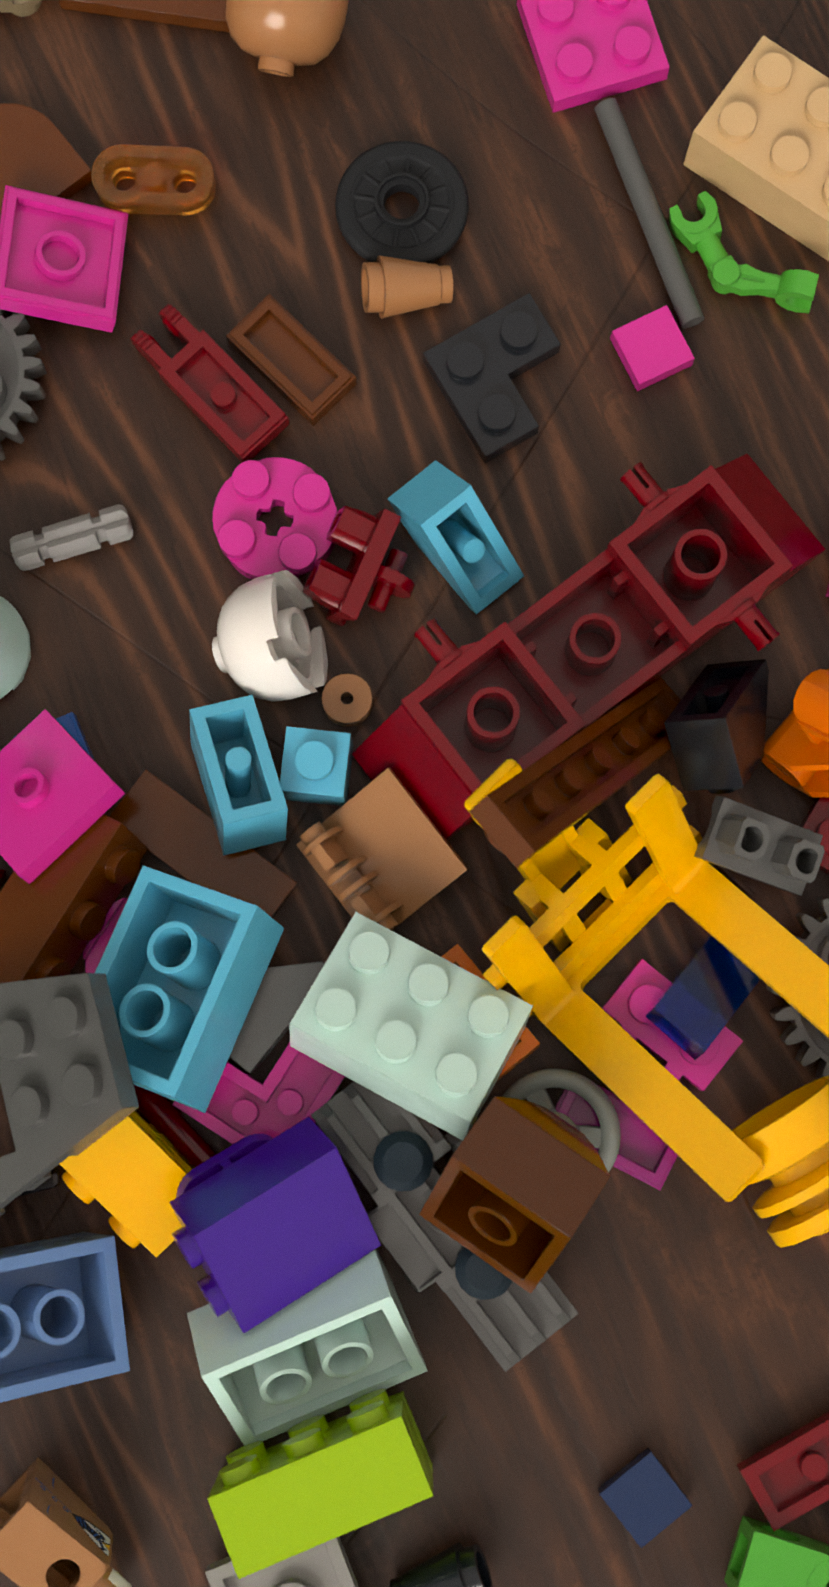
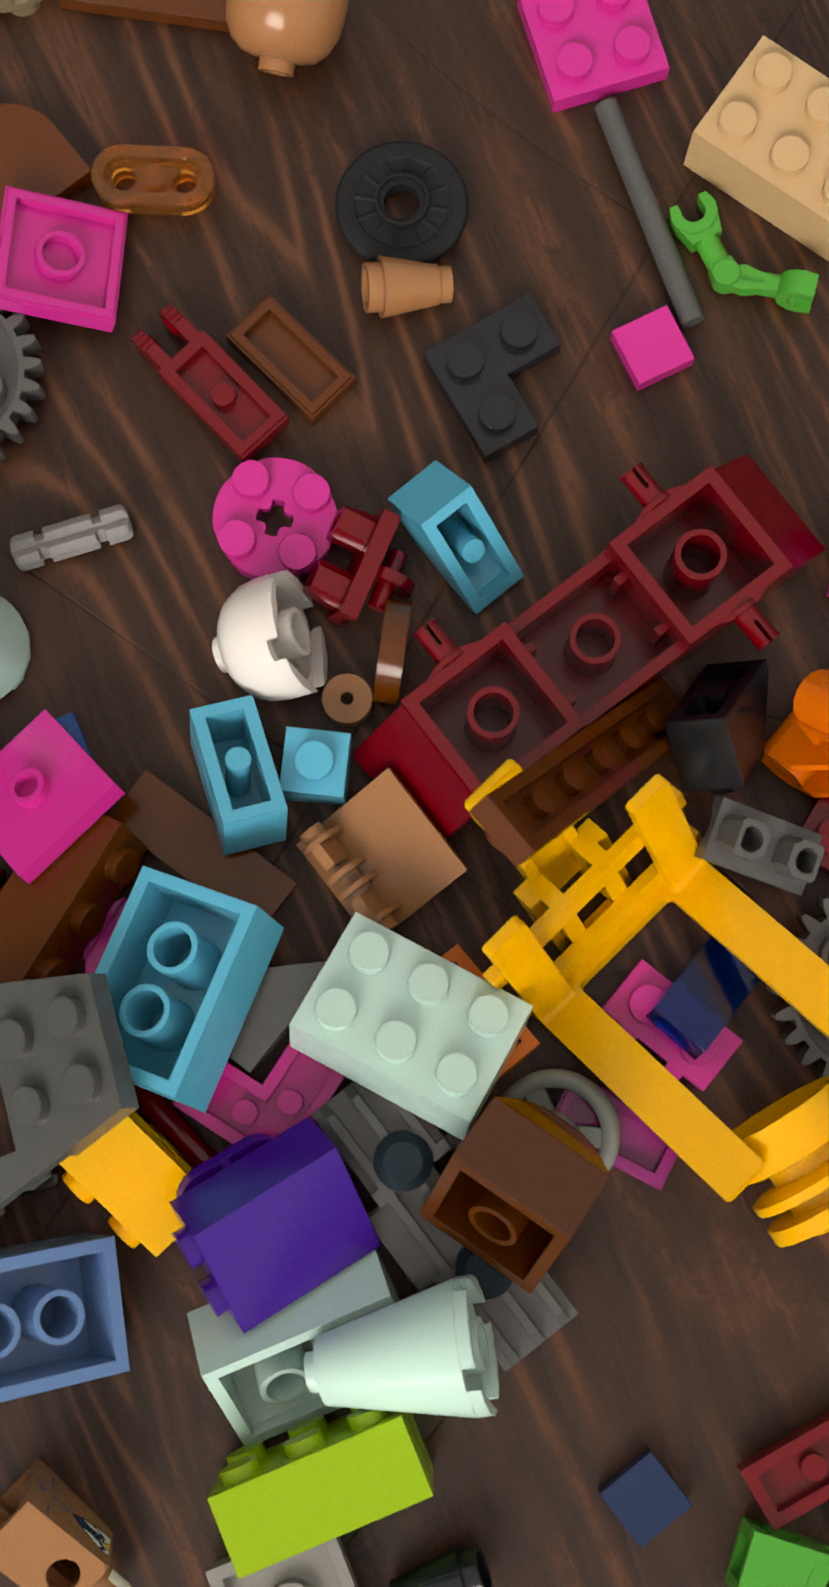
(392, 652): none -> reddish brown piece
(412, 1356): none -> light aqua cone

